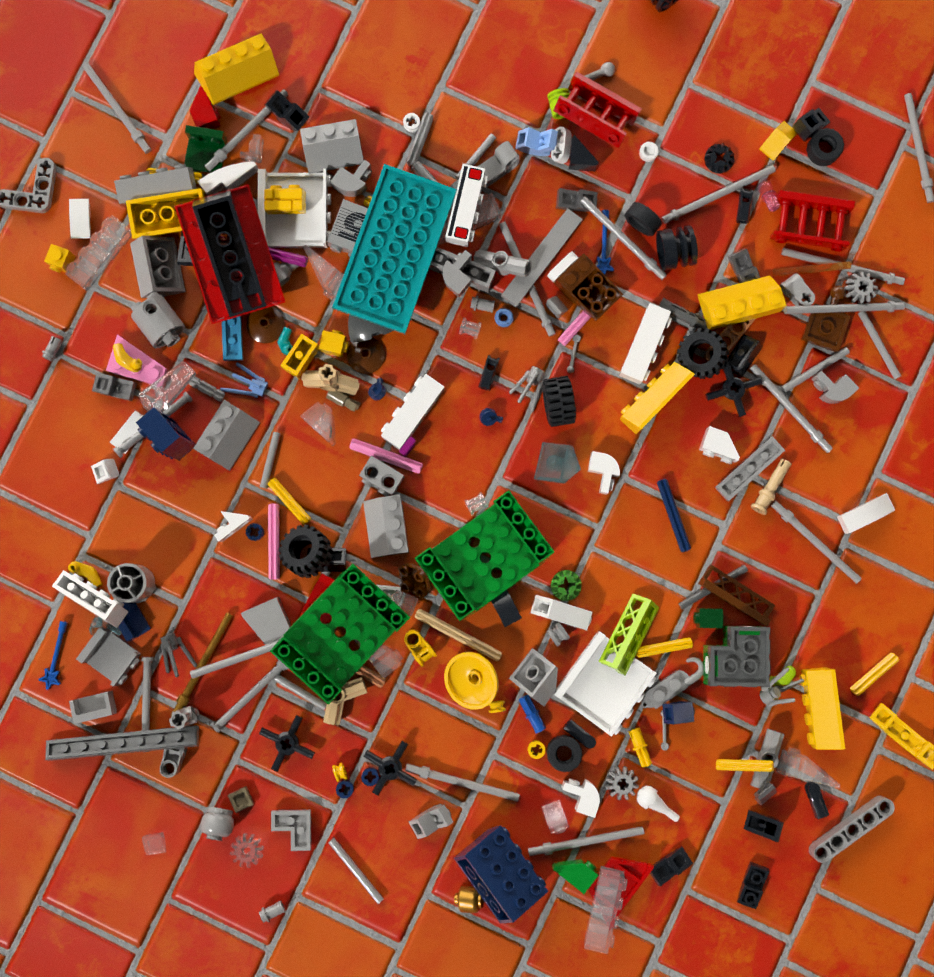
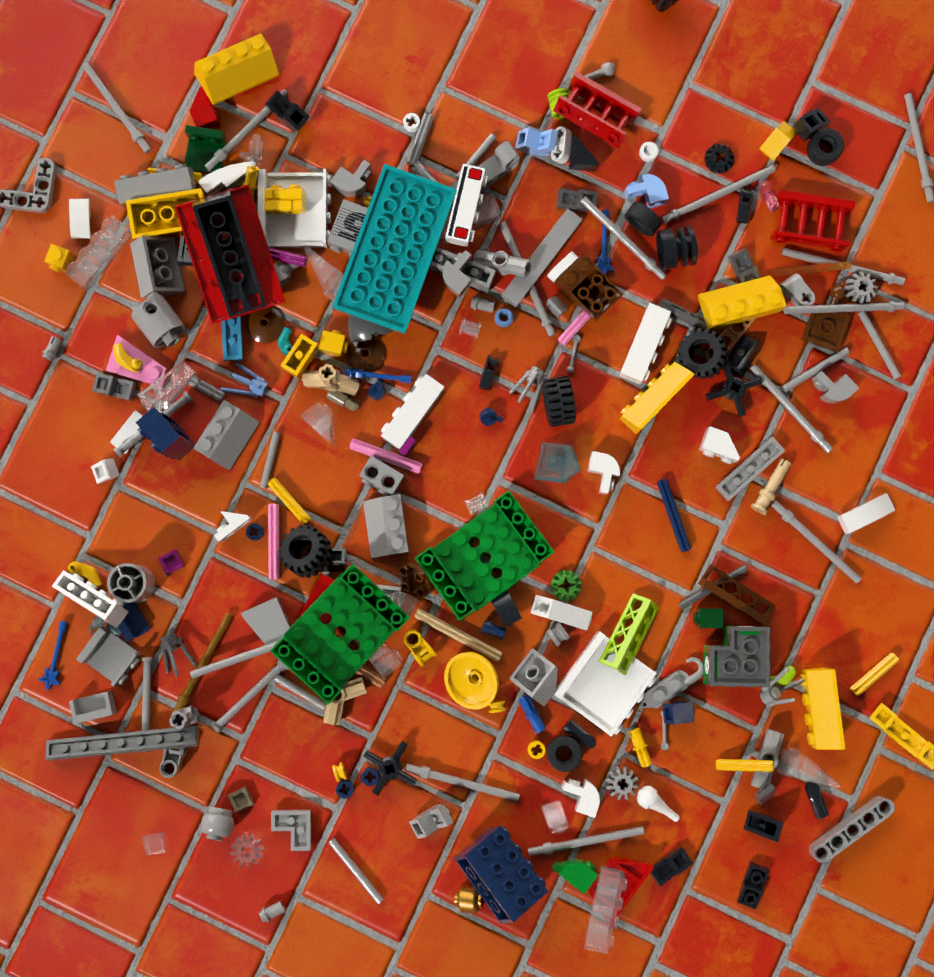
(171, 562): none -> magenta tile
(251, 179): none -> yellow axle
(280, 745): black bar -> none
(332, 146): light grey slope -> none
(360, 373): none -> blue piece
(493, 629): none -> dark blue pin
(652, 189): none -> light blue brick
(664, 647): yellow axle -> none

